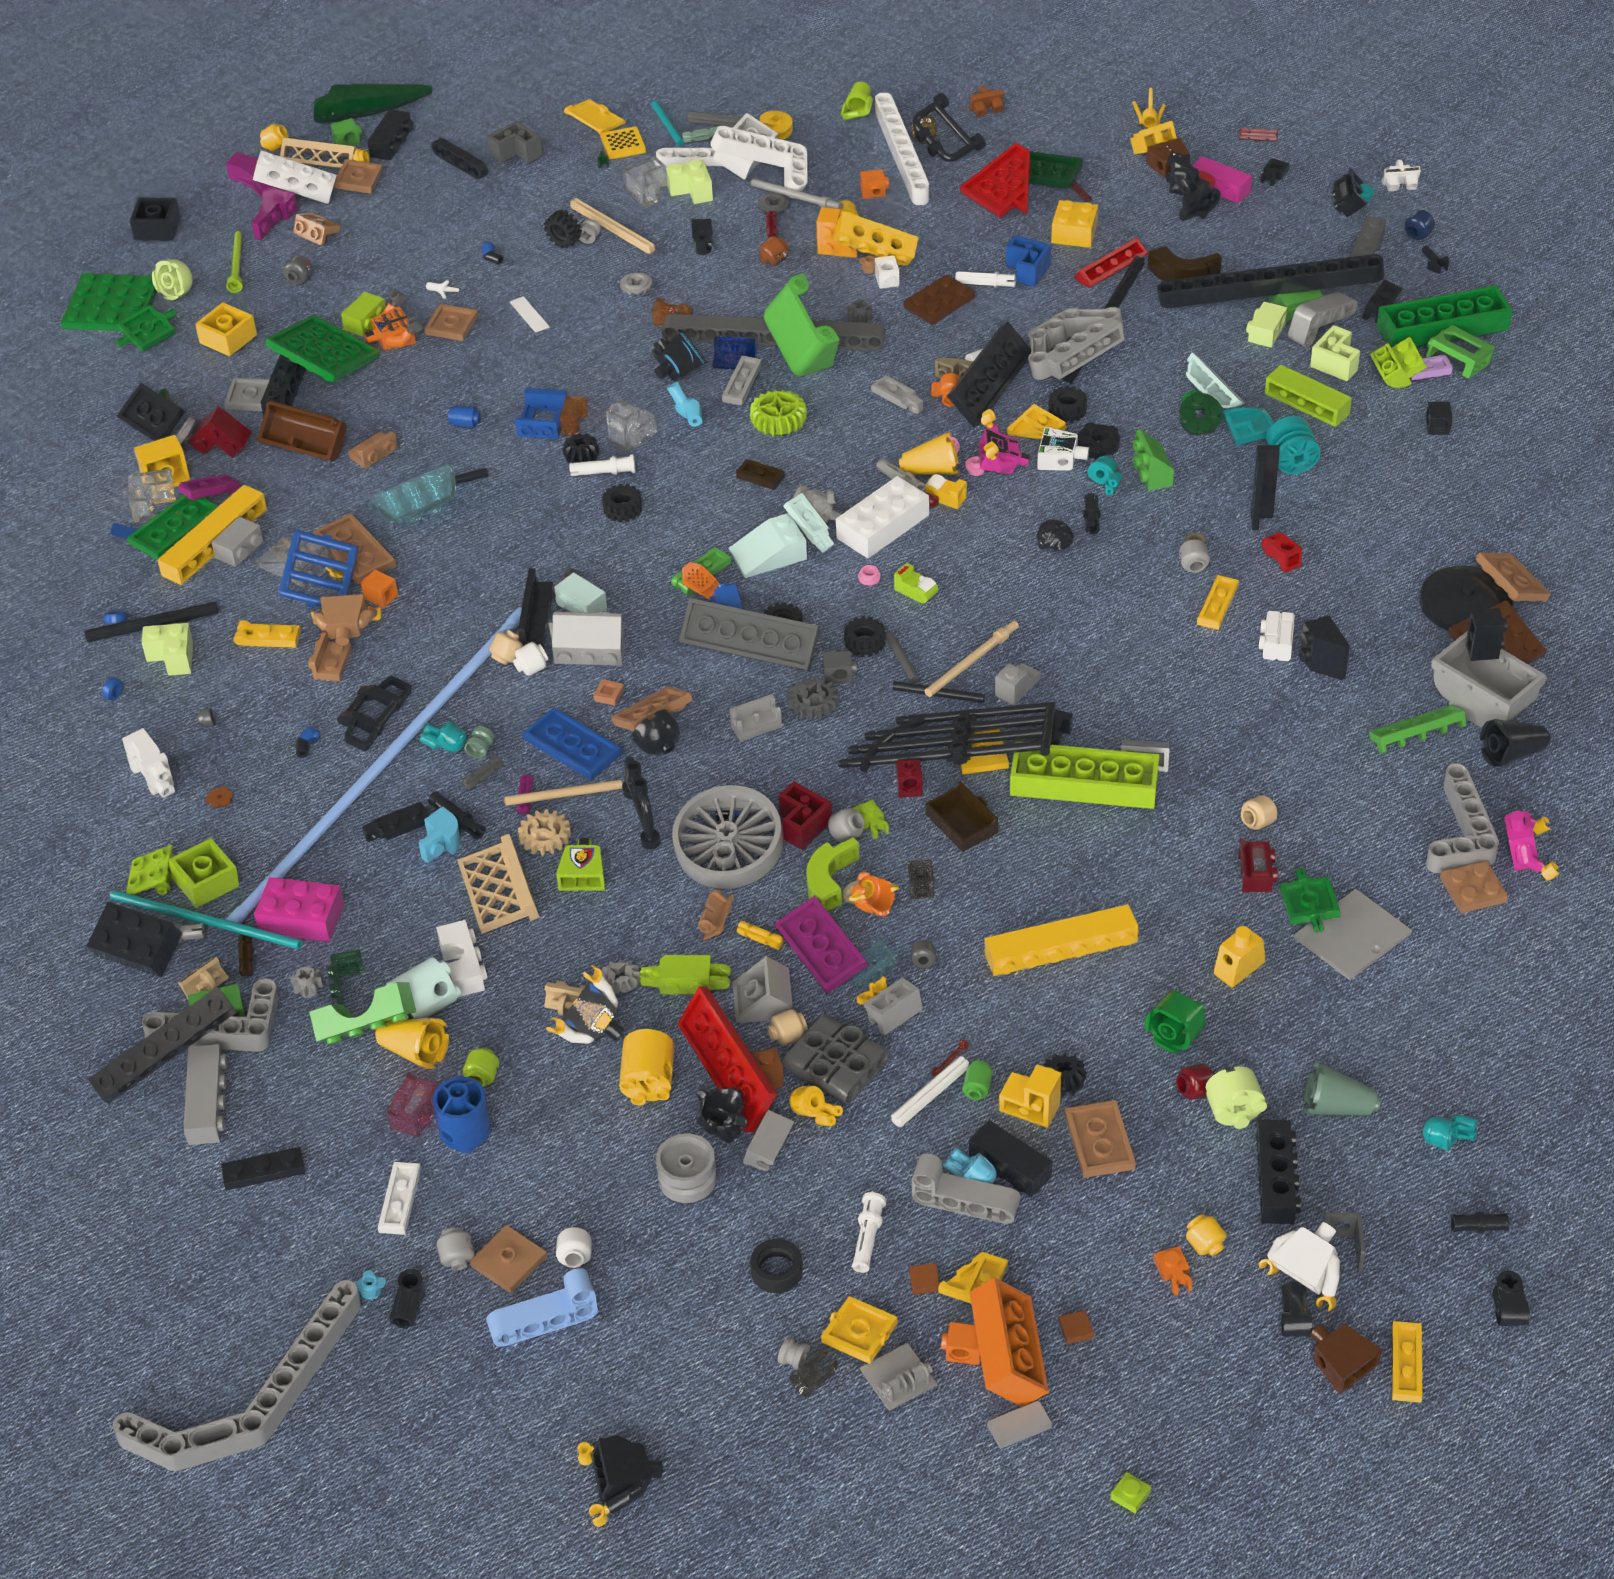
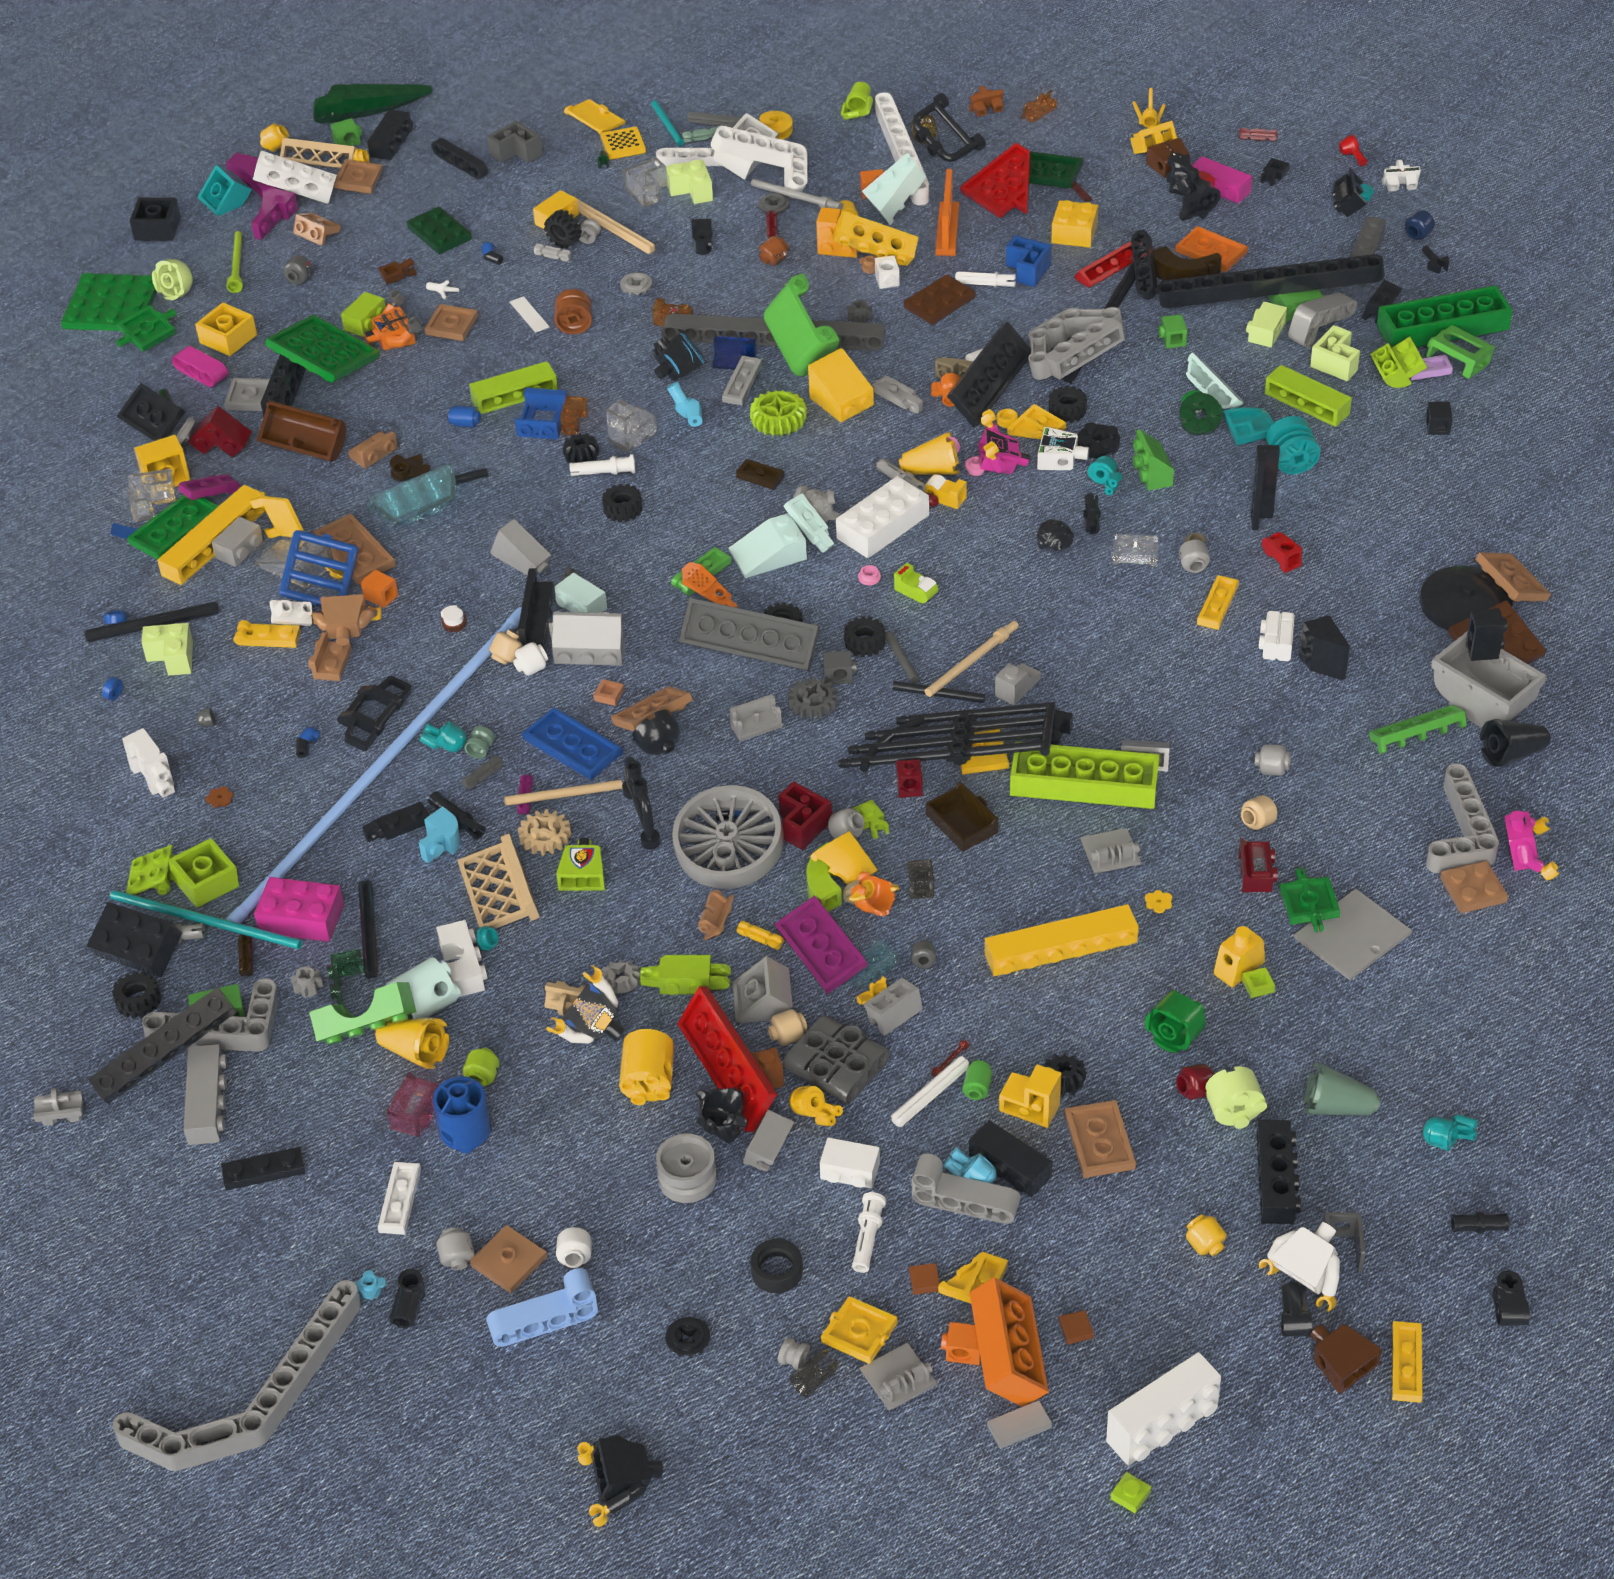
(58, 1106): none -> light grey hips
(133, 984): none -> black tyre
(200, 366): none -> dark pink beam
(204, 978): tan hips -> none
(223, 191): none -> teal slope
(280, 514): none -> yellow flag
(291, 612): none -> white hips
(368, 929): none -> black axle
(393, 271): none -> reddish brown plate
(405, 468): none -> dark brown plate
(439, 230): none -> dark green plate
(453, 619): none -> white piece
(487, 938): none -> teal plate
(510, 387): none -> lime brick
(520, 549): none -> light grey slope
(552, 252): none -> light grey axle
(556, 202): none -> yellow brick
(573, 311): none -> dark orange wheel
(688, 1326): none -> black gear
(726, 595): blue brick -> none
(839, 386): none -> yellow slope
(845, 858): none -> yellow slope
(849, 1163): none -> white brick
(894, 187): none -> light aqua wedge
(947, 221): none -> orange fence
(1006, 417): none -> yellow tile
(1033, 110): none -> clear orange hinge
(1111, 850): none -> light grey hinge
(1135, 549): none -> clear plate
(1141, 265): none -> black beam
(1158, 901): none -> yellow plant
(1163, 1409): none -> white brick
(1173, 331): none -> bright green brick
(1173, 1266): orange plate -> none
(1203, 242): none -> orange tile
(1258, 982): none -> lime plate
(1273, 759): none -> light grey head
(1350, 146): none -> red bar

